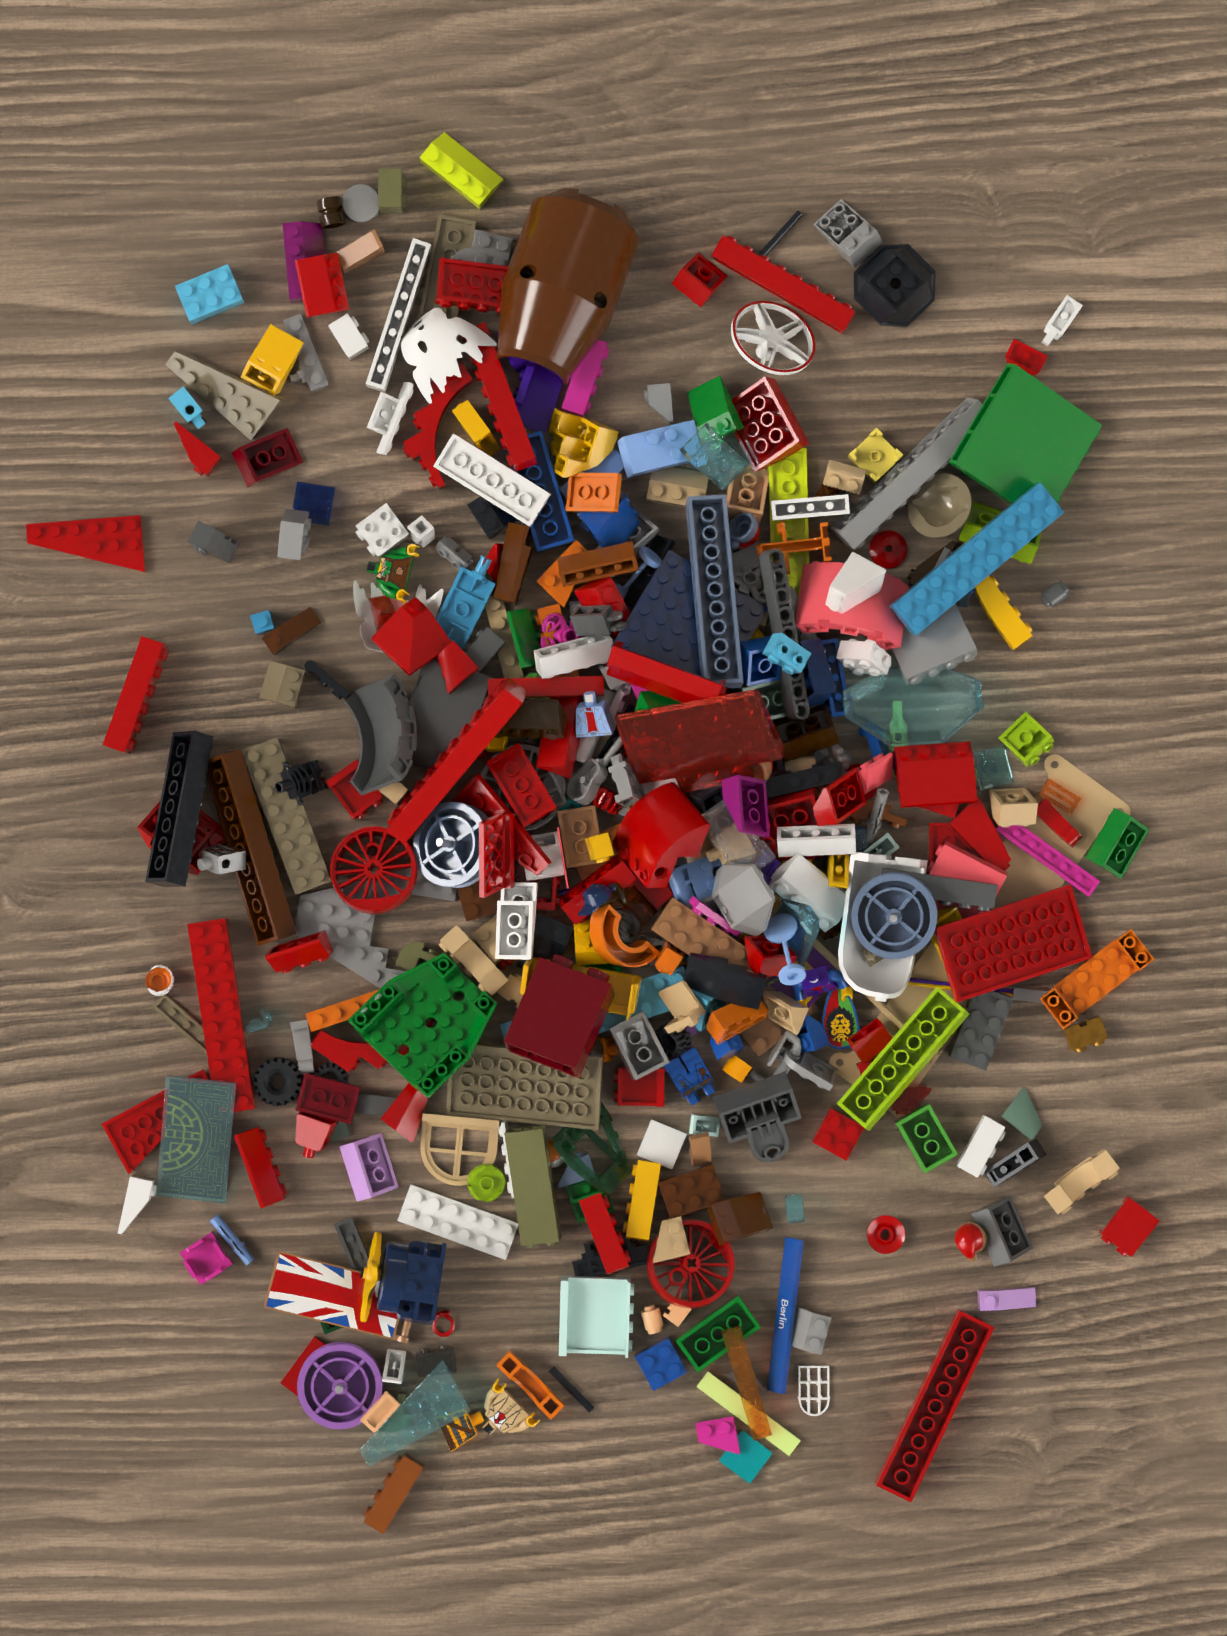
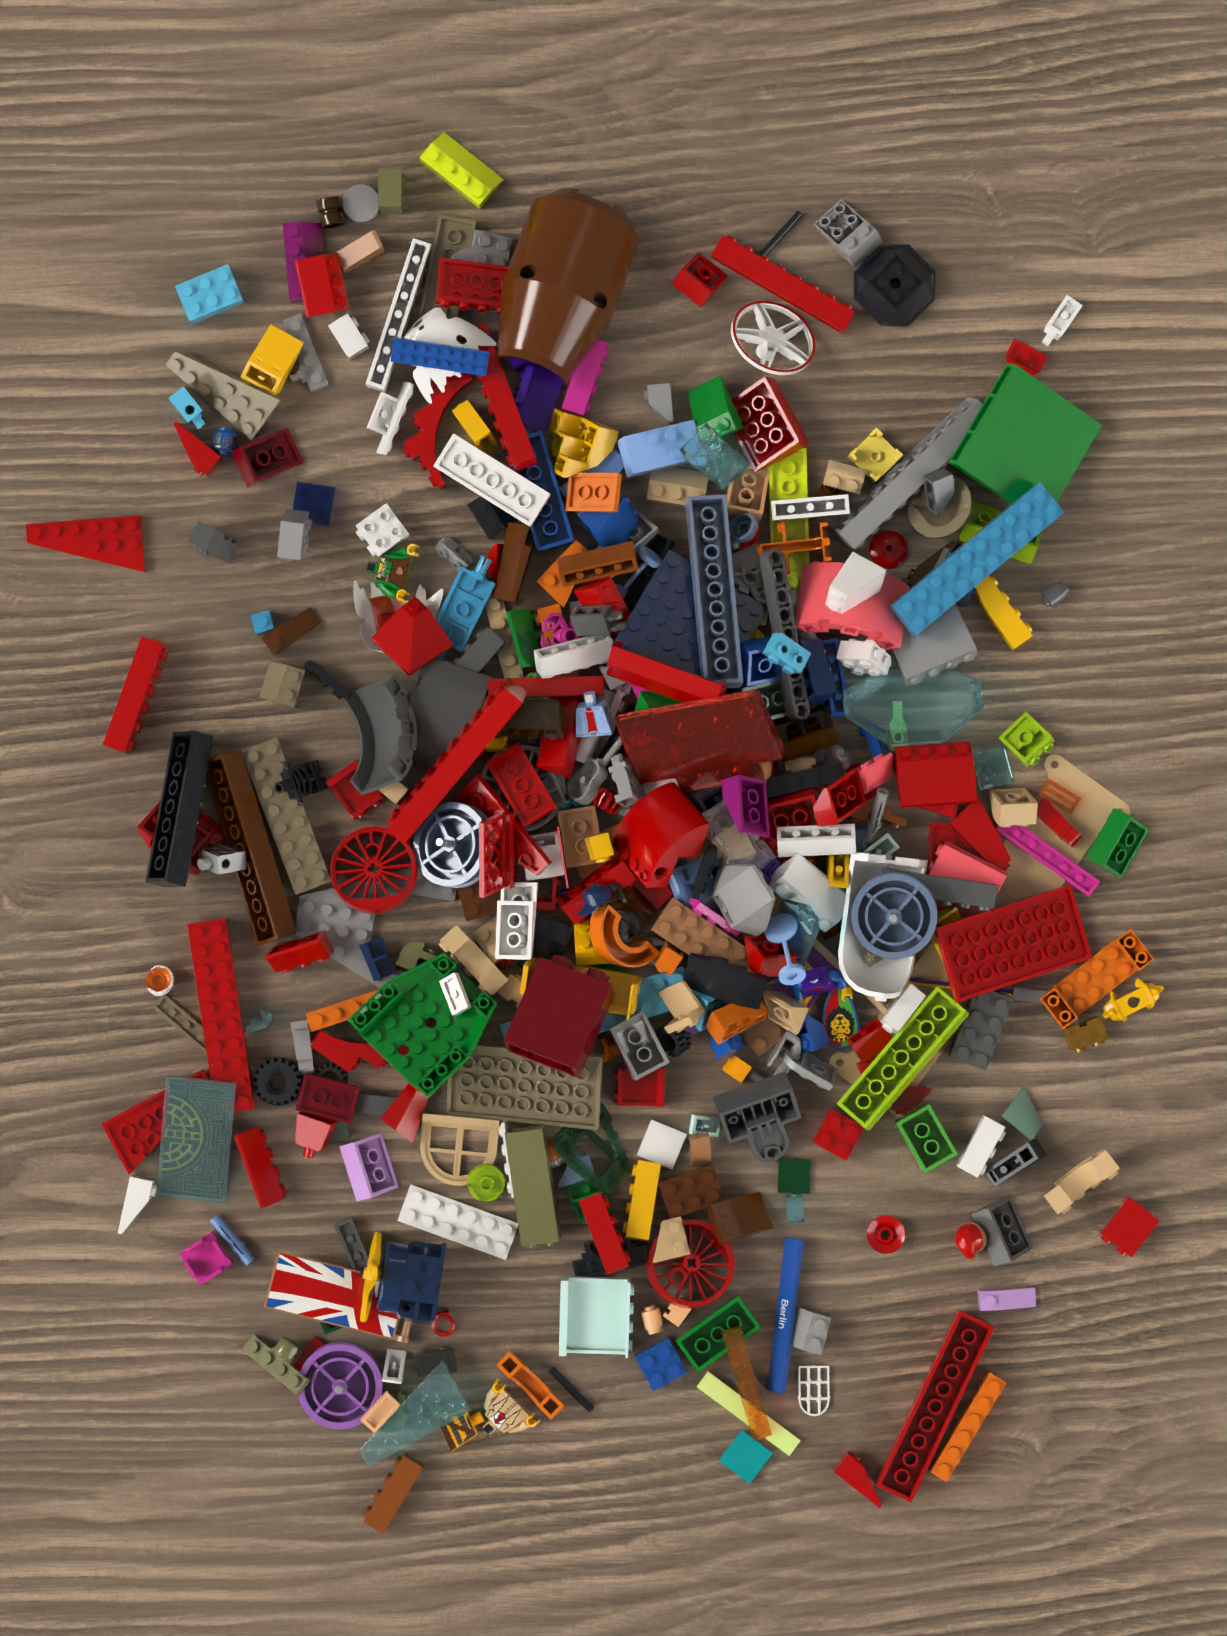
(225, 441): none -> blue head
(278, 1361): none -> olive plate
(377, 958): none -> dark blue panel
(421, 531): white brick -> none
(440, 356): none -> blue piece
(455, 666): red slope -> none
(455, 994): none -> white plate
(696, 1078): blue hips -> none
(704, 871): none -> black plate
(719, 1434): dark pink wing -> none
(794, 1176): none -> dark green piece
(854, 1473): none -> red slope
(902, 1009): none -> white slope
(938, 490): none -> dark grey slope
(967, 1425): none -> orange brick
(1119, 1009): none -> yellow piece

